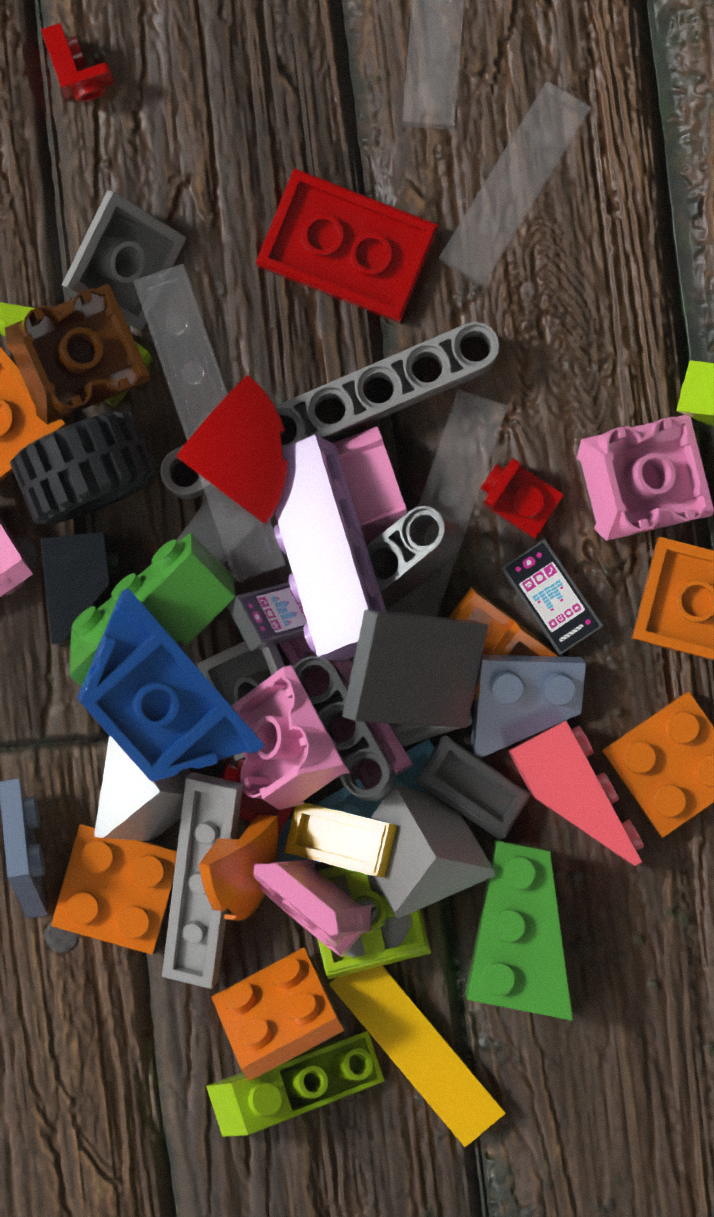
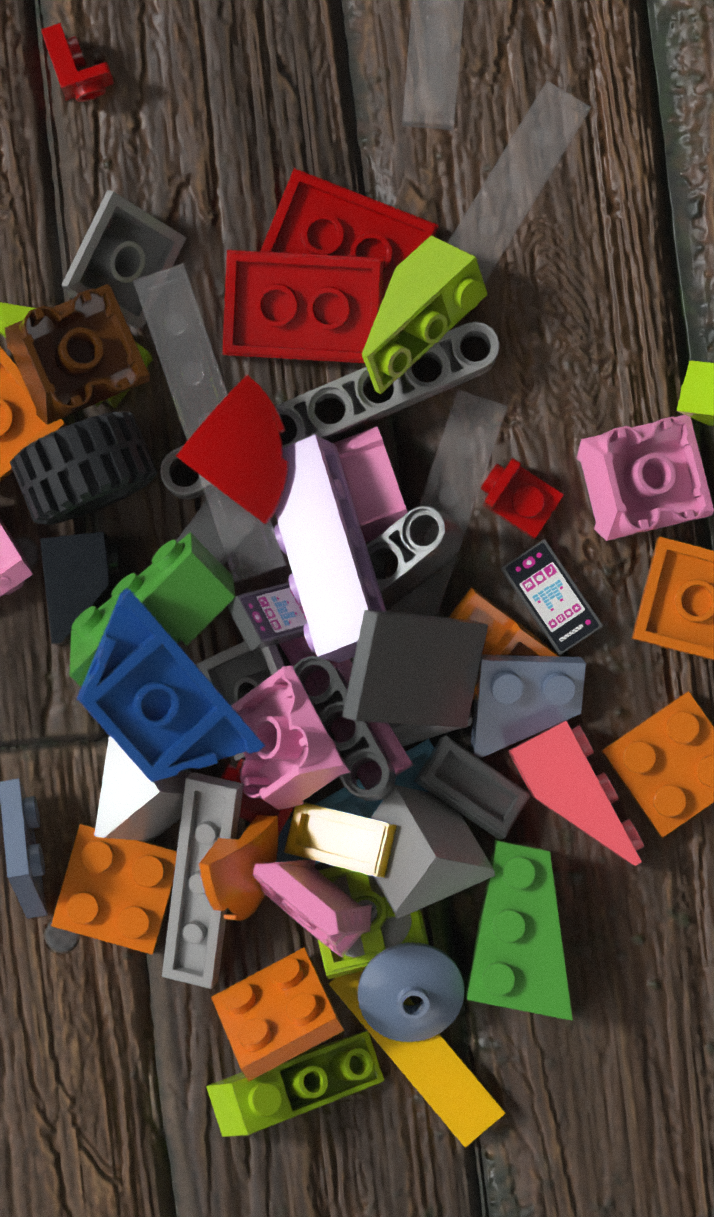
(300, 305): none -> red tile
(407, 972): none -> sand blue dish
(420, 306): none -> lime slope

